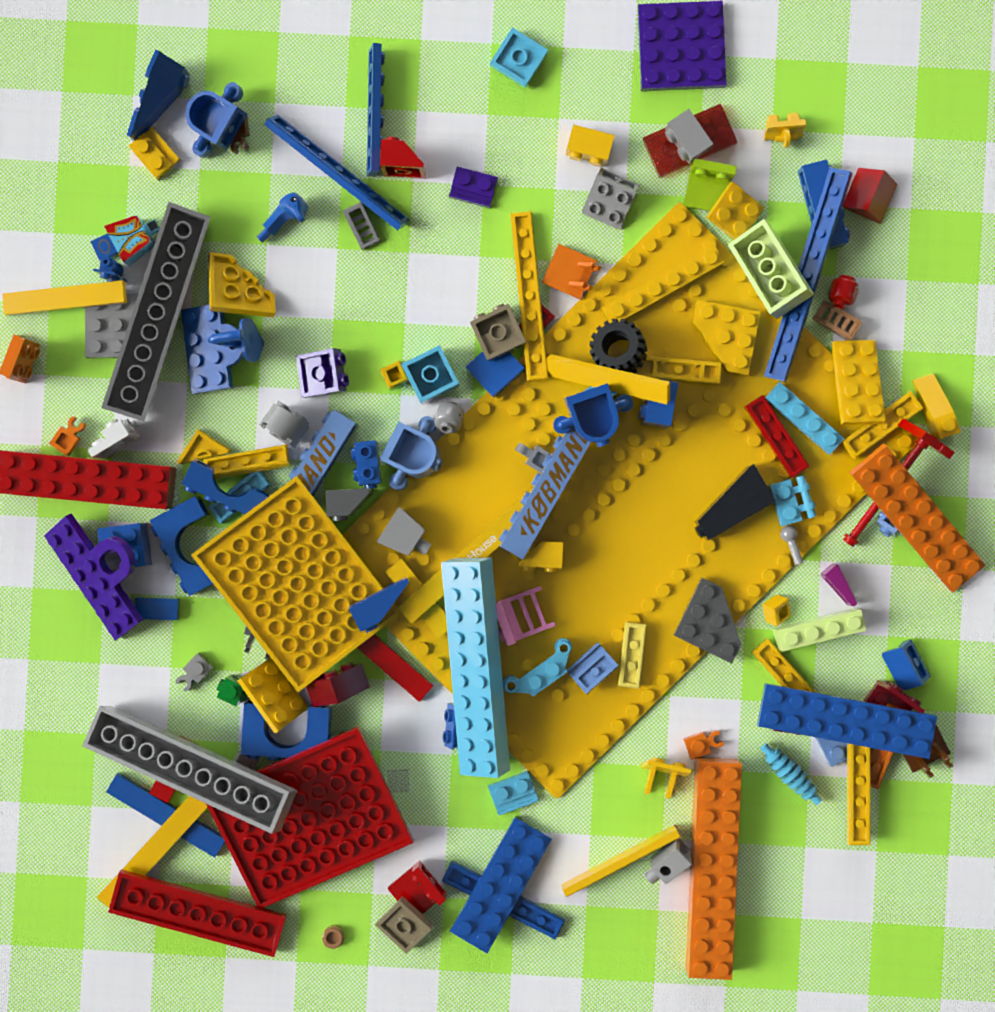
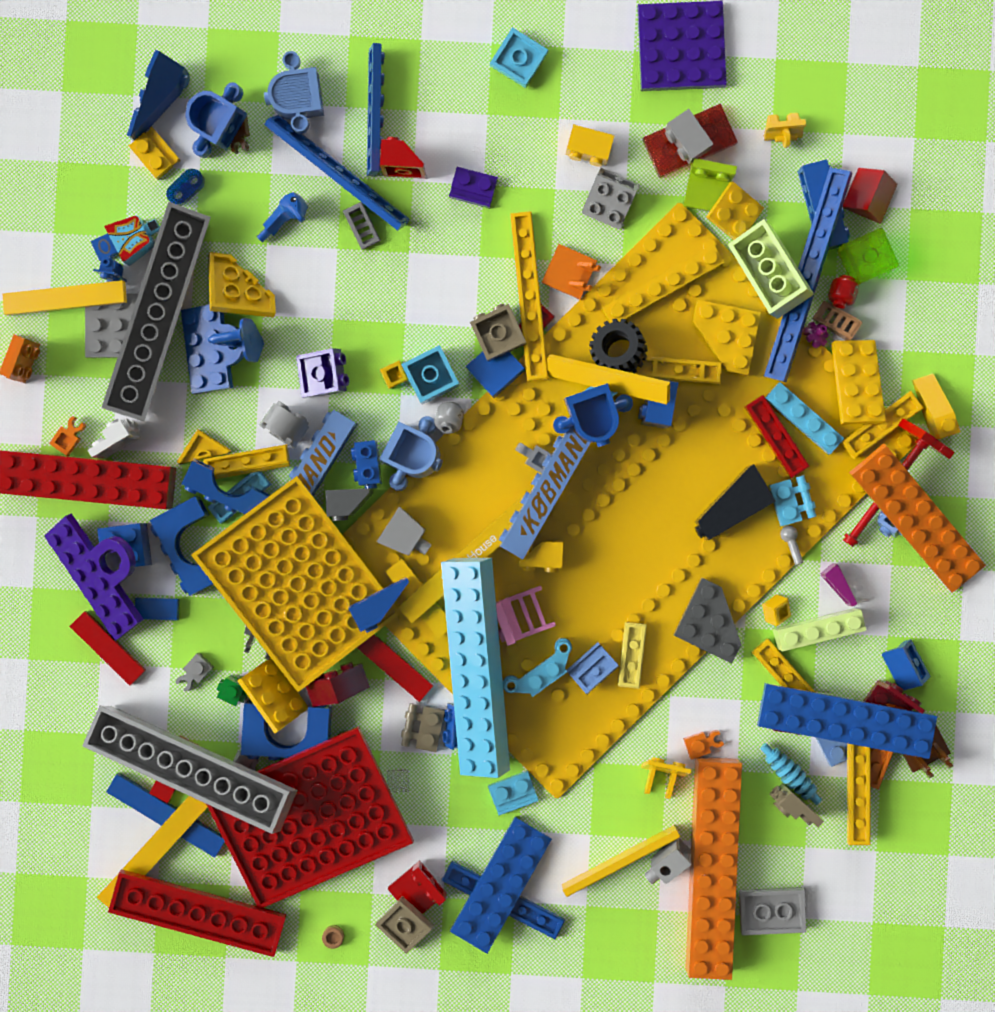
(107, 648): none -> red tile
(184, 186): none -> clear blue plate
(295, 93): none -> medium blue piece
(429, 729): none -> dark tan plate
(772, 911): none -> light grey plate
(791, 805): none -> dark tan plate
(816, 333): none -> magenta plant
(868, 256): none -> clear neon green brick

